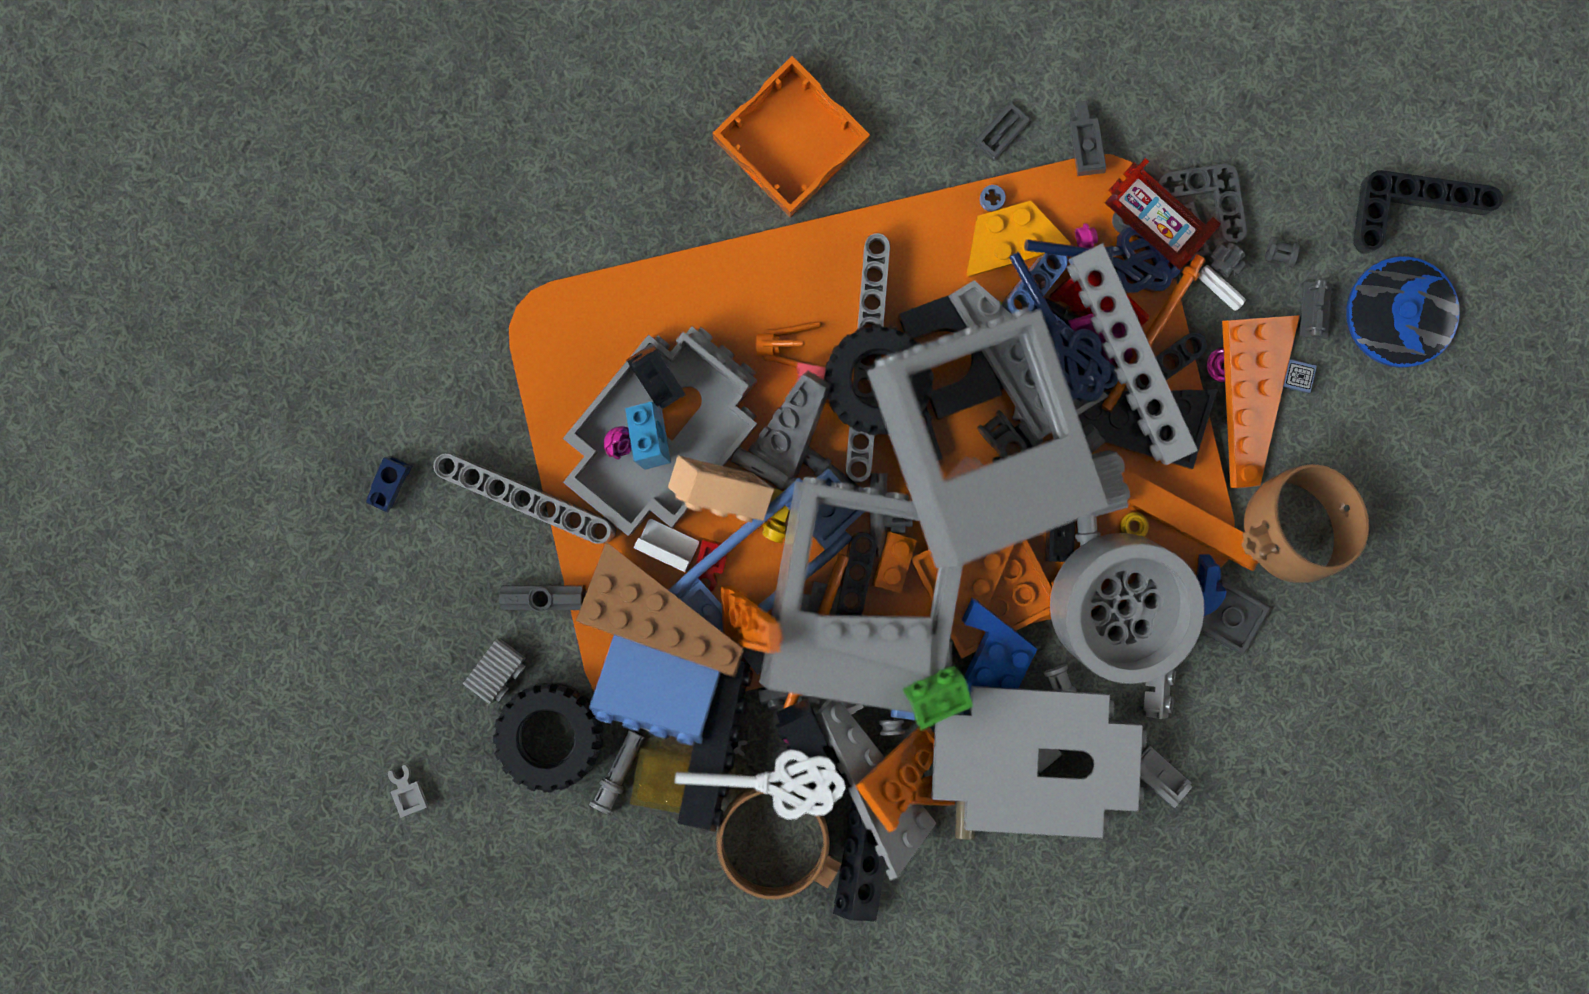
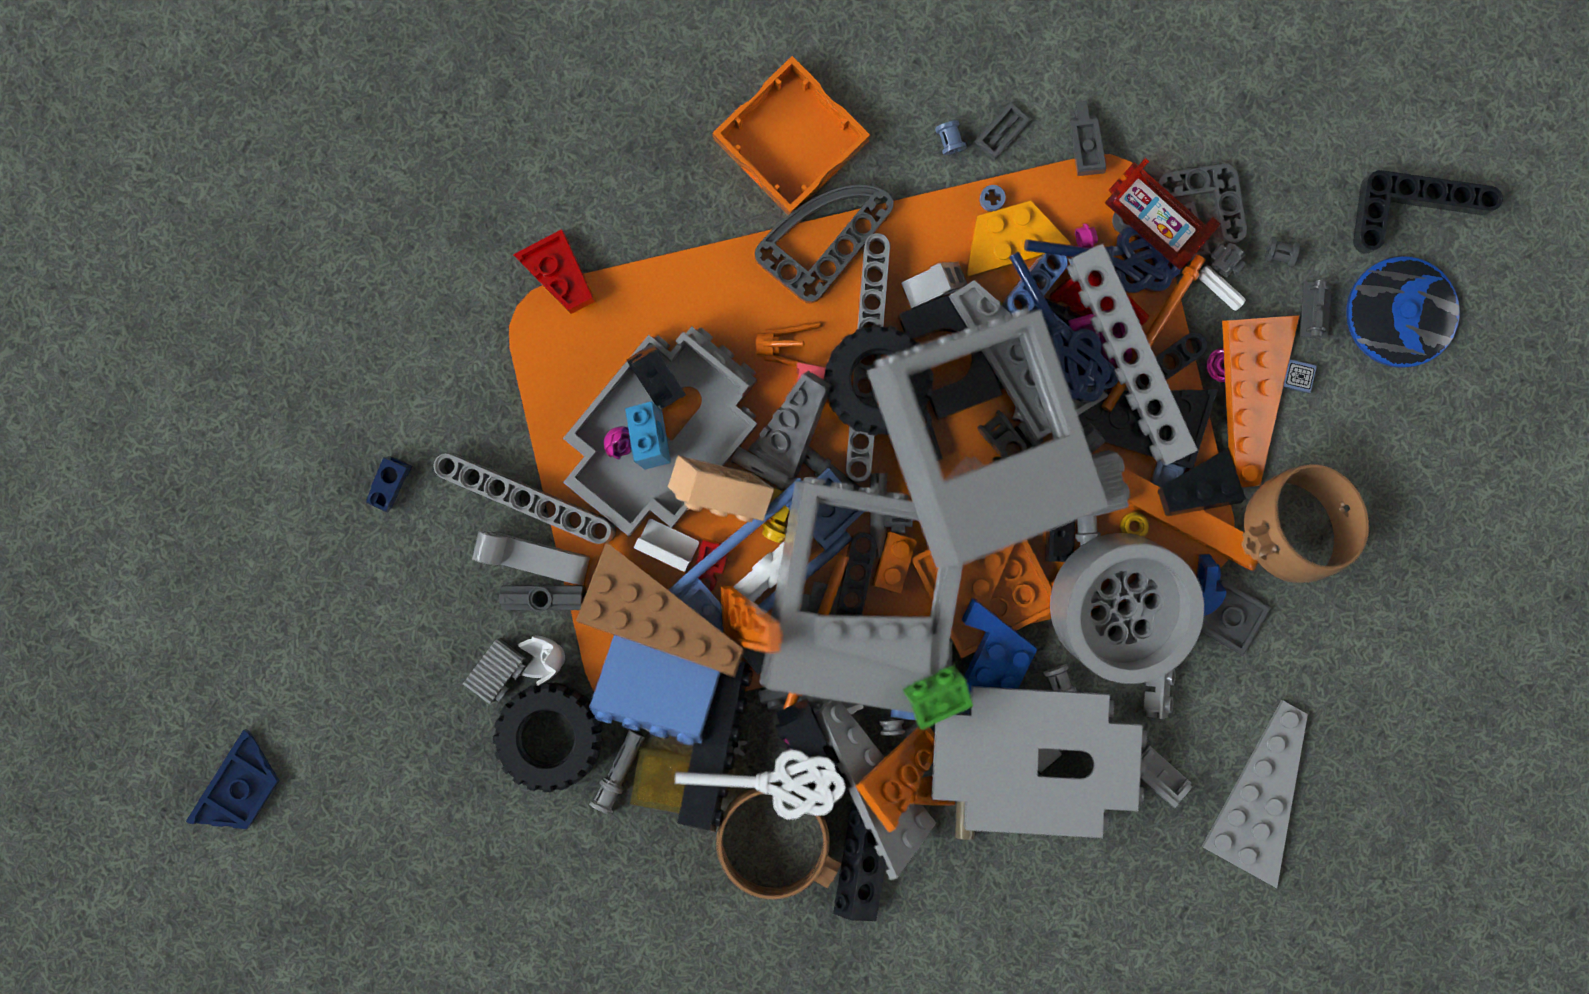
(237, 788): none -> dark blue wing
(408, 796): light grey plate -> none
(530, 556): none -> light grey beam
(546, 660): none -> white piece
(557, 270): none -> red wing
(762, 576): none -> white piece
(831, 254): none -> dark grey beam
(934, 283): none -> light grey tile
(950, 137): none -> sand blue bush
(1165, 473): none -> sand blue tile
(1203, 487): none -> black wing
(1258, 810): none -> light grey wing

